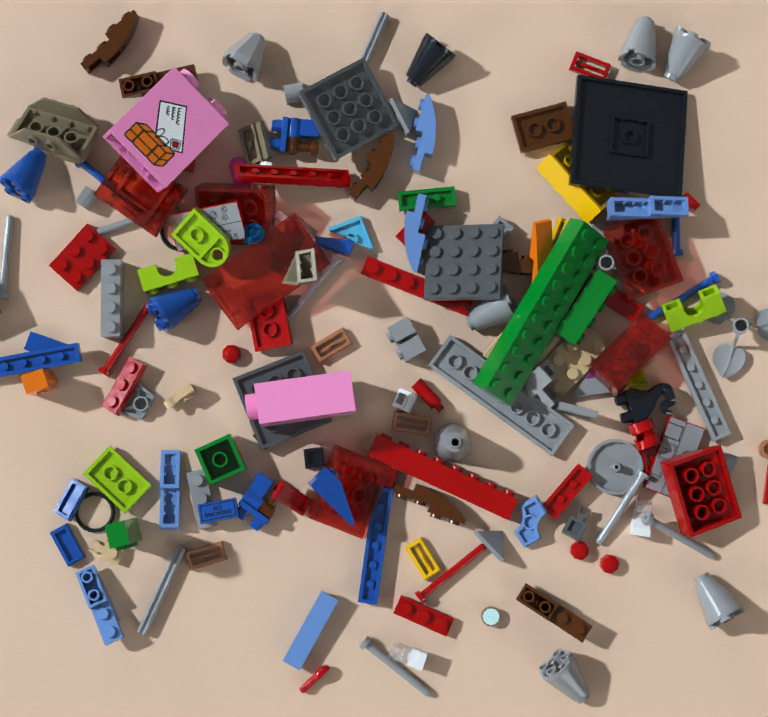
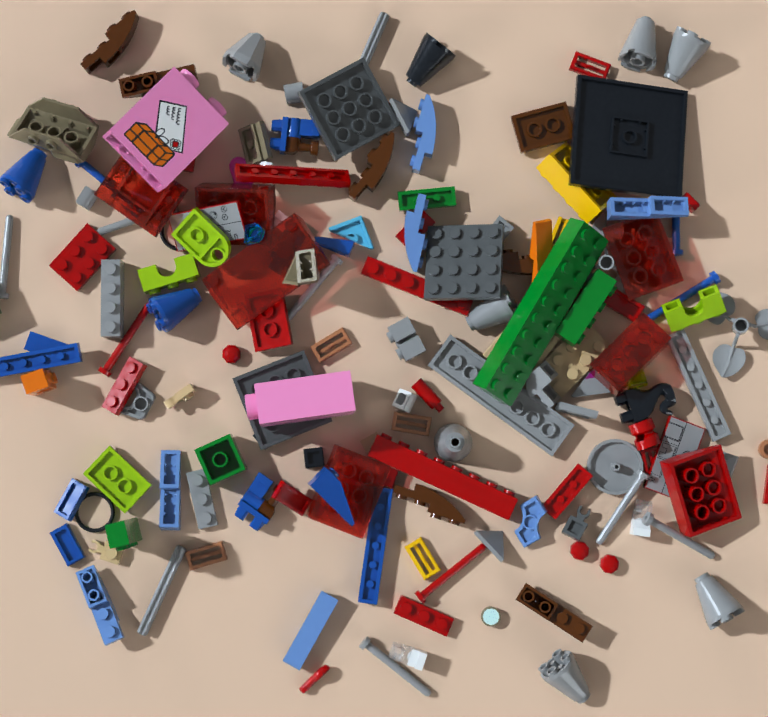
(218, 510): blue tile -> none

